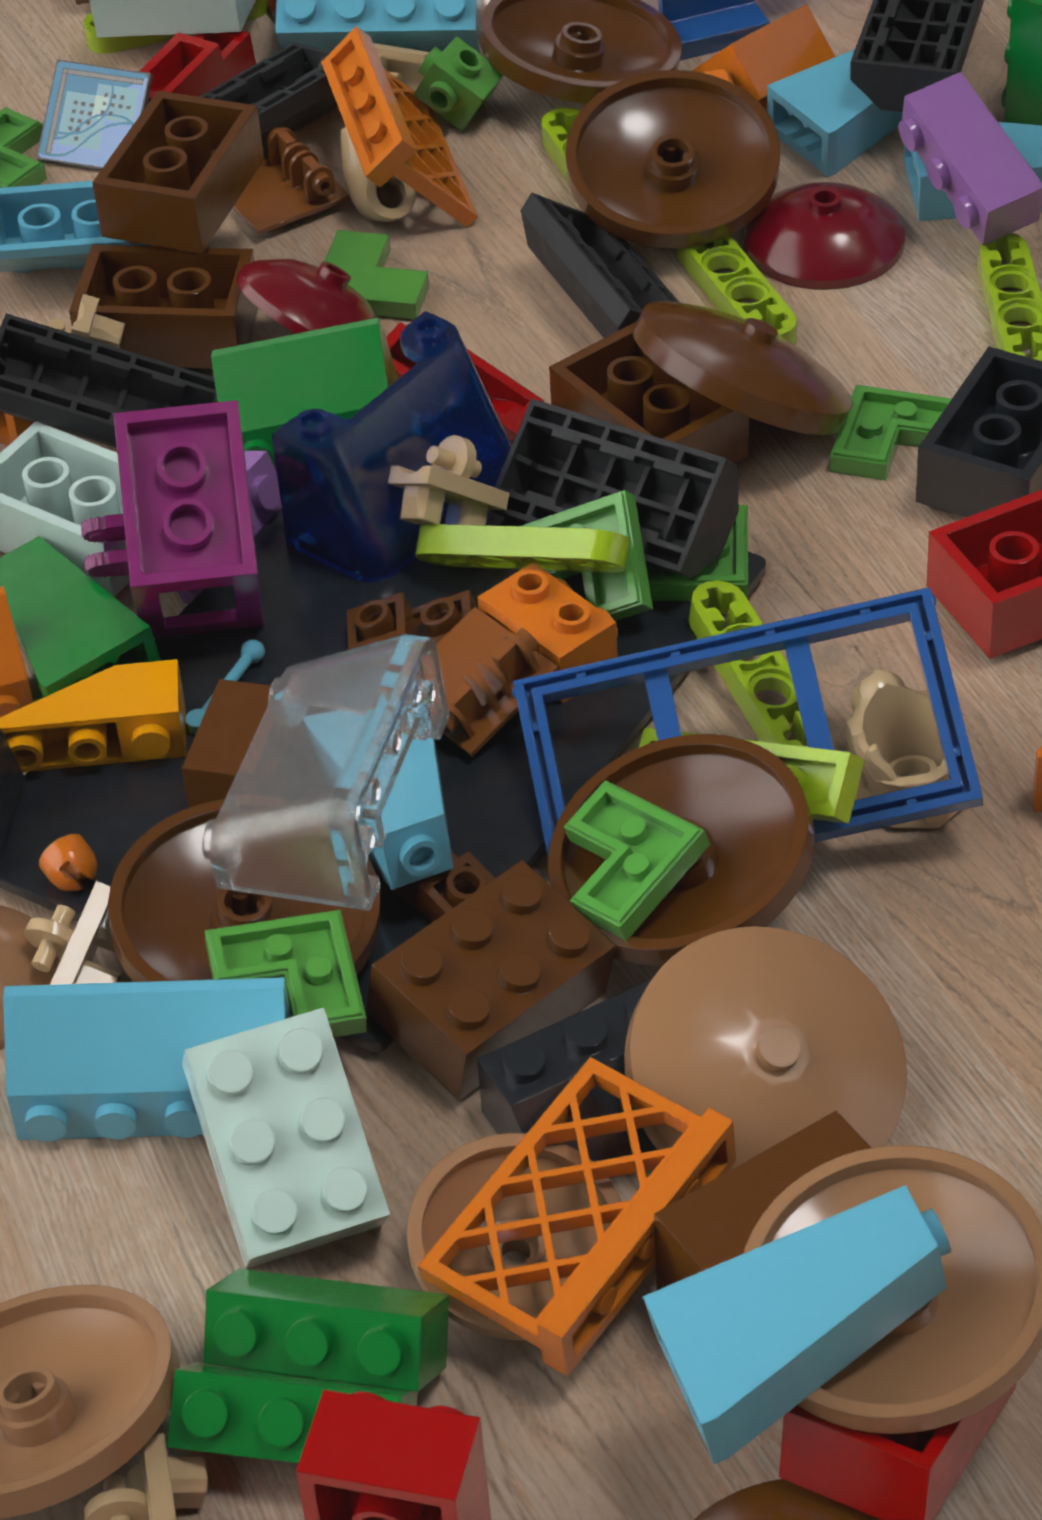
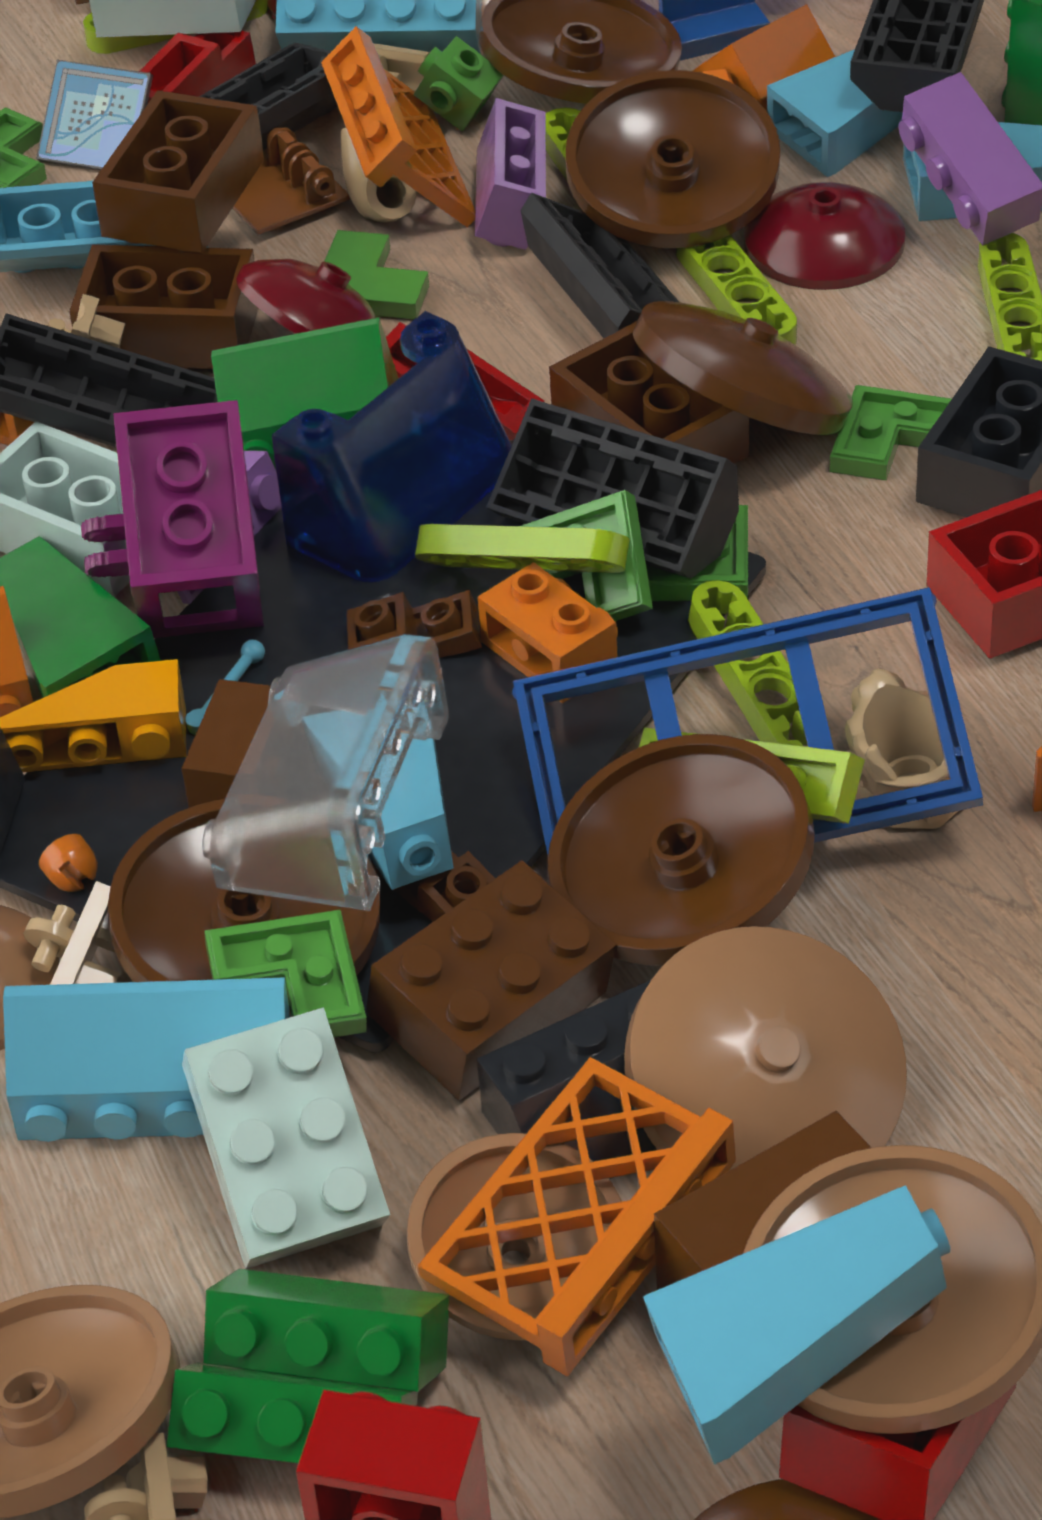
(447, 483): tan hips -> none
(478, 674): dark orange hinge -> none
(508, 170): none -> medium lavender brick
(643, 856): bright green tile -> none

